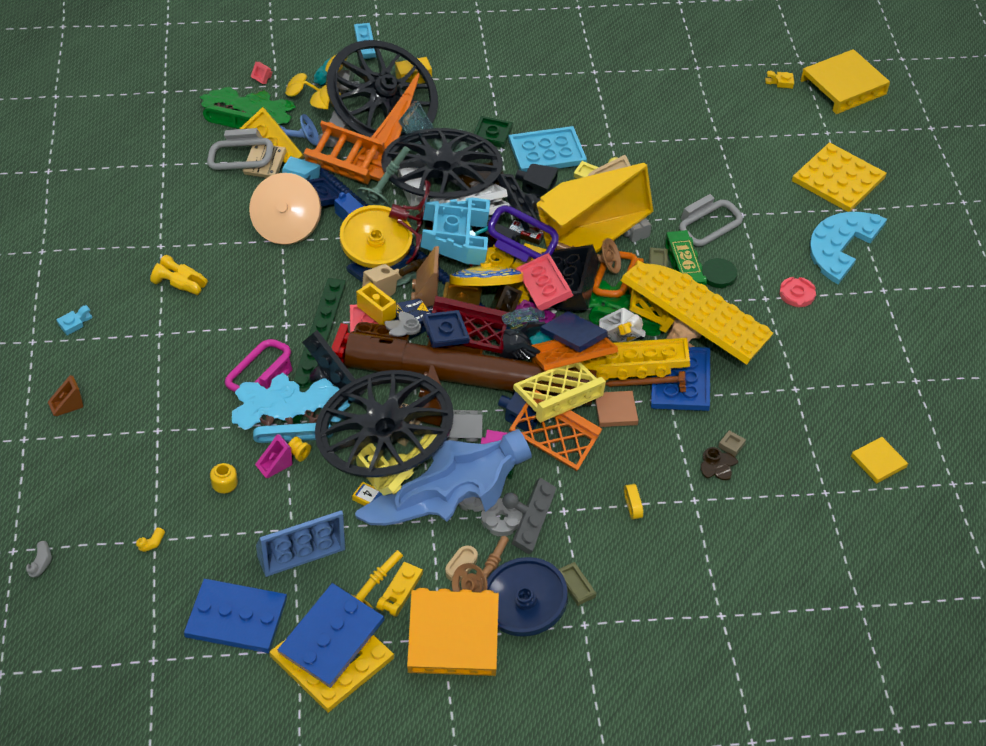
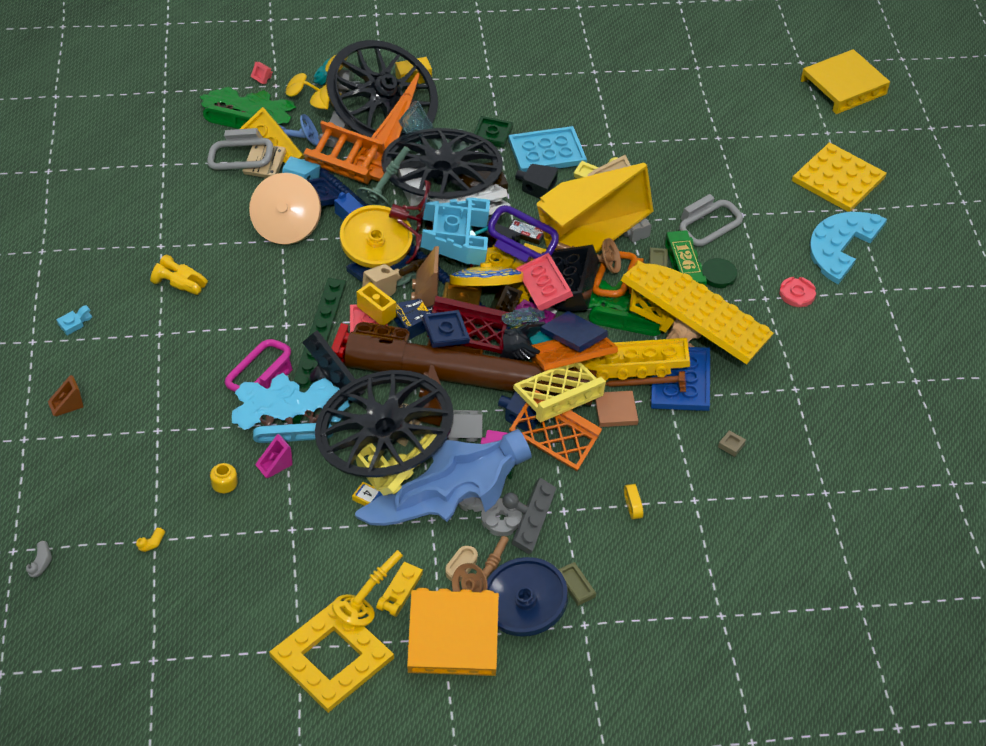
(235, 615): blue plate -> none
(299, 449): yellow wheel -> none
(301, 543): medium blue slope -> none
(331, 635): blue plate -> none
(362, 33): medium azure plate -> none
(405, 325): light grey plate -> none
(519, 200): black plate -> none
(623, 326): white torso -> none
(718, 465): dark brown plate -> none
(782, 79): yellow plate -> none
(879, 459): yellow tile -> none

